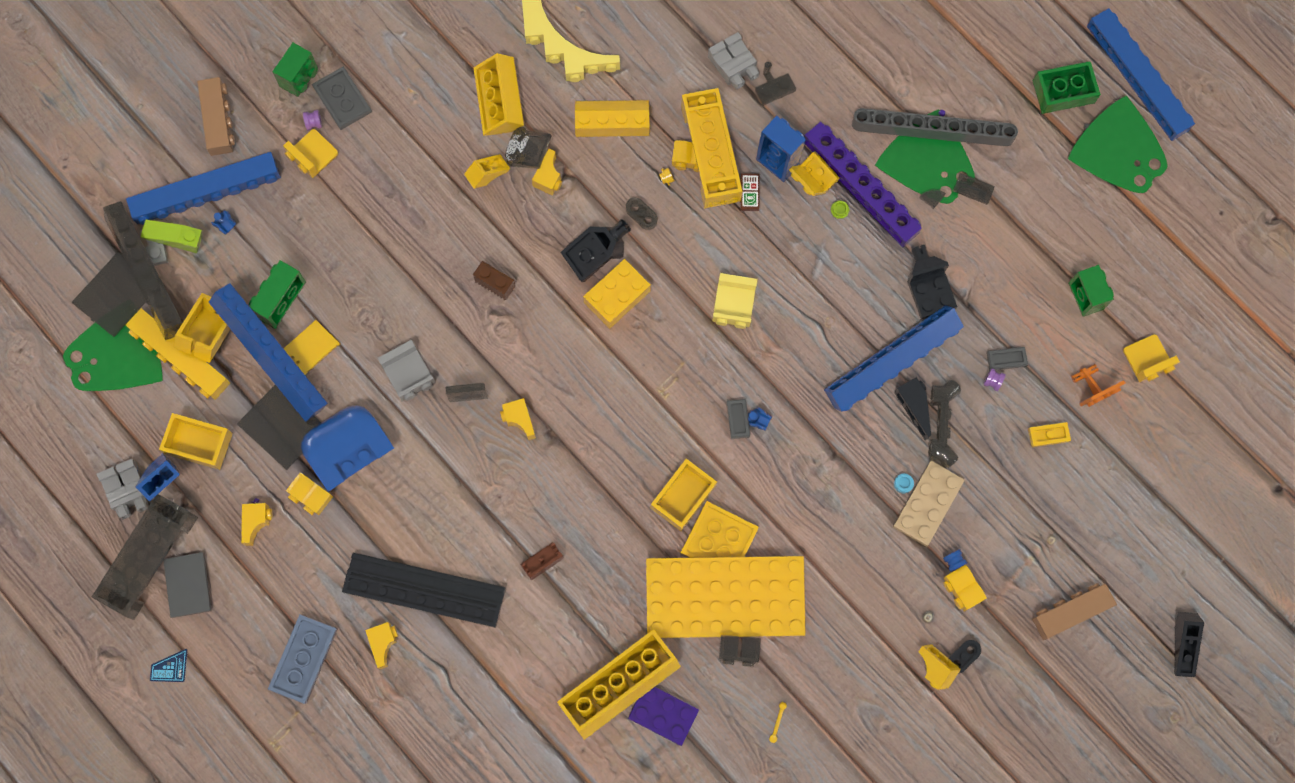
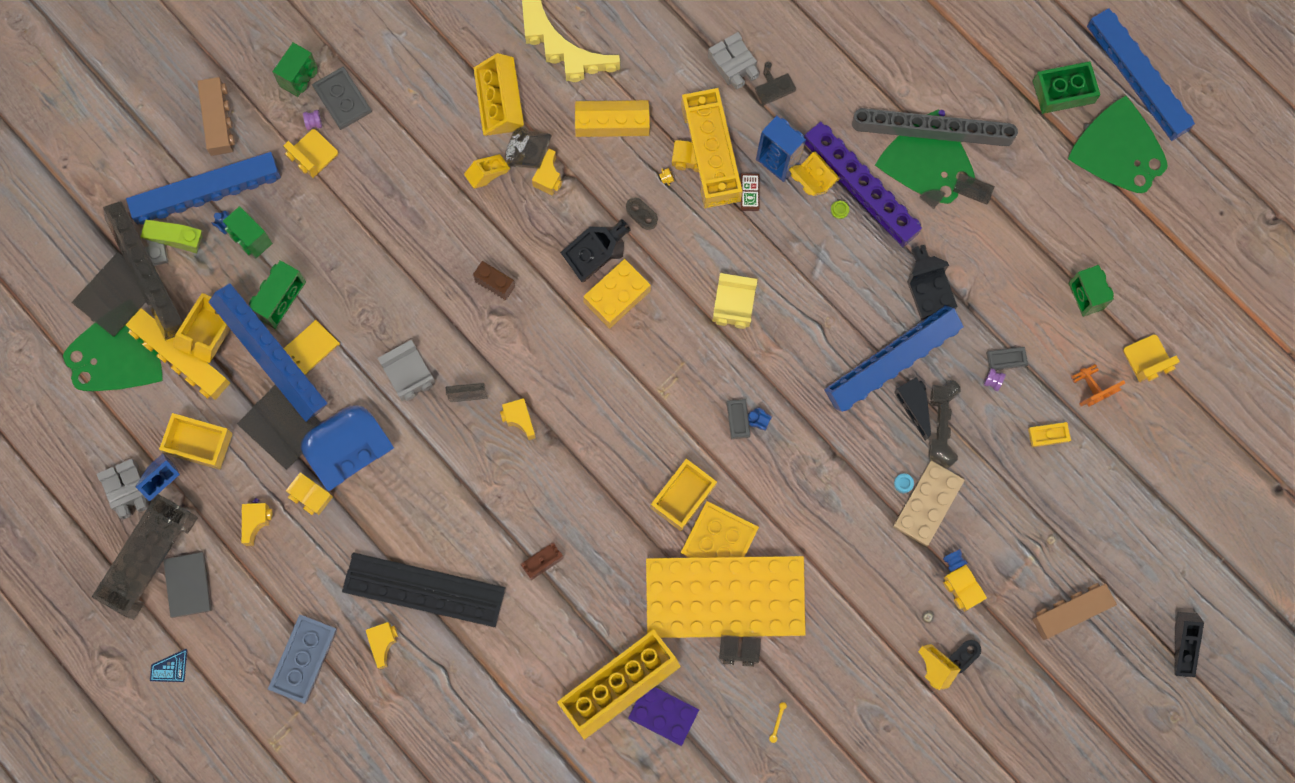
(246, 233): none -> green brick

